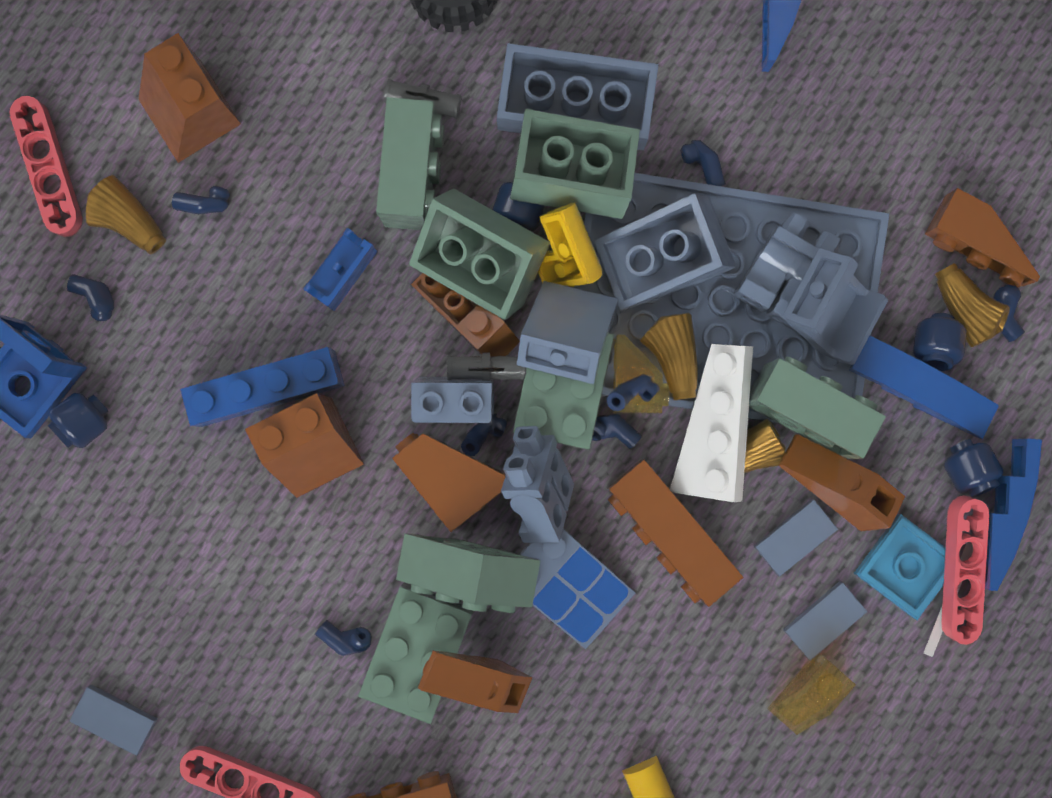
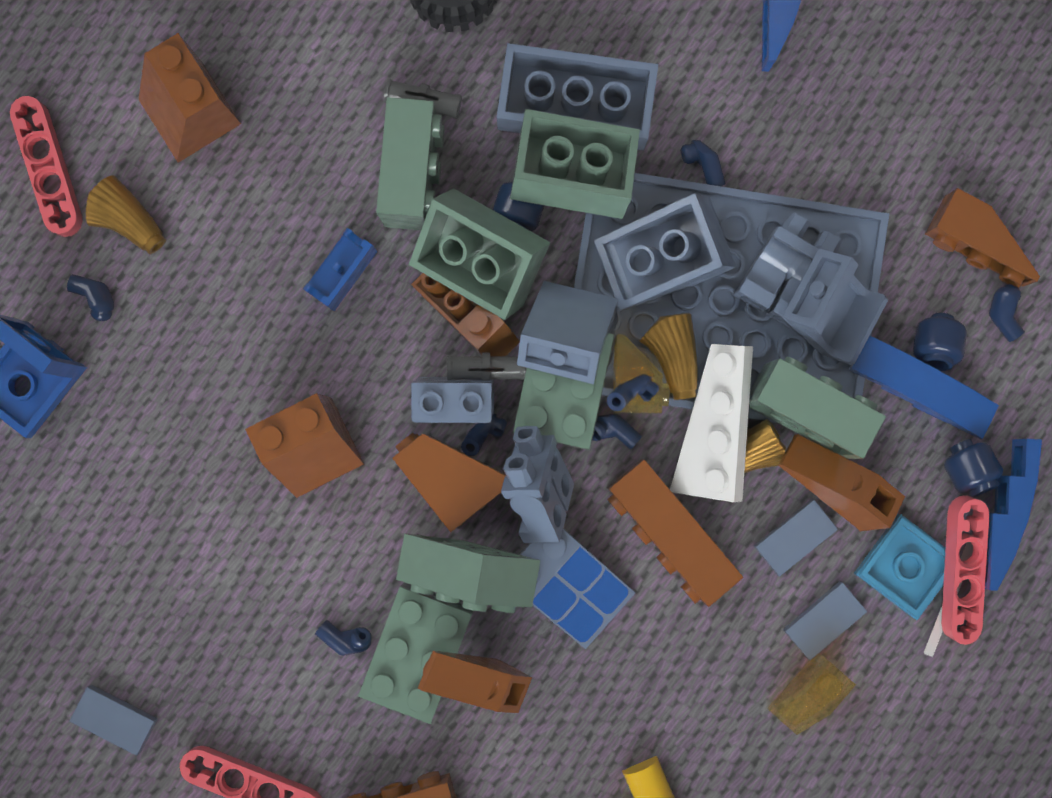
(78, 420): dark blue head -> none
(202, 205): dark blue arm -> none
(262, 387): blue brick -> none
(572, 254): yellow brick -> none
(971, 306): pearl gold piece -> none

